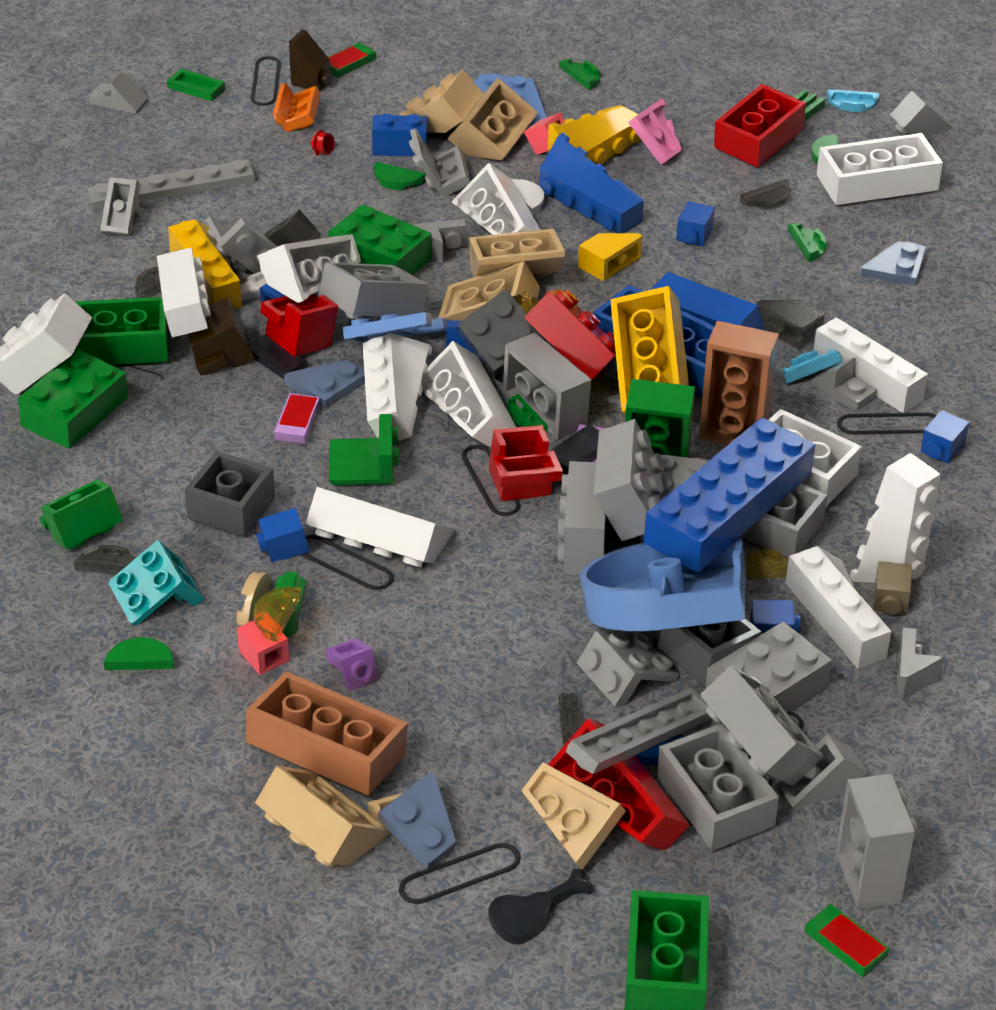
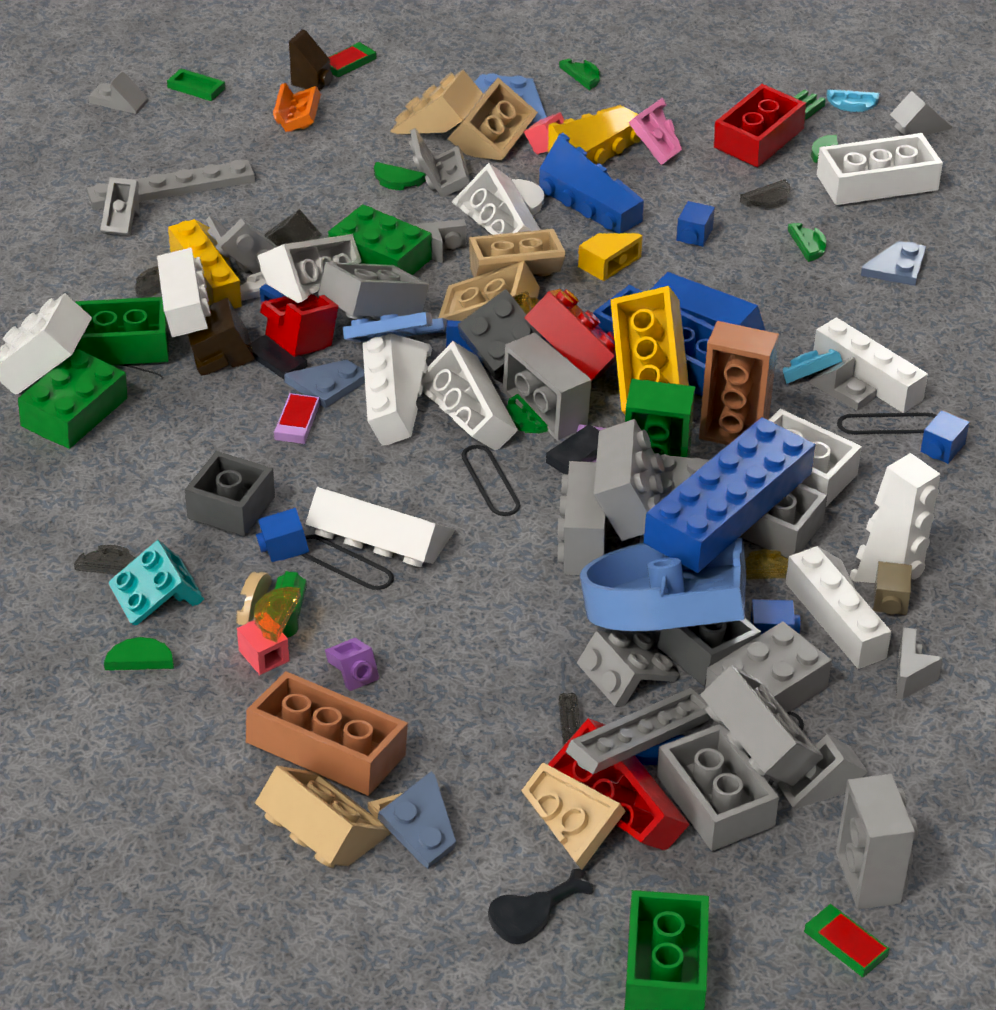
(81, 514): green brick -> none
(255, 81): black piece -> none
(323, 143): red plate -> none
(365, 459): green bracket -> none
(392, 133): blue brick -> none
(463, 885): black piece -> none
(522, 463): red plate -> none
(792, 320): clear smoke slope -> none

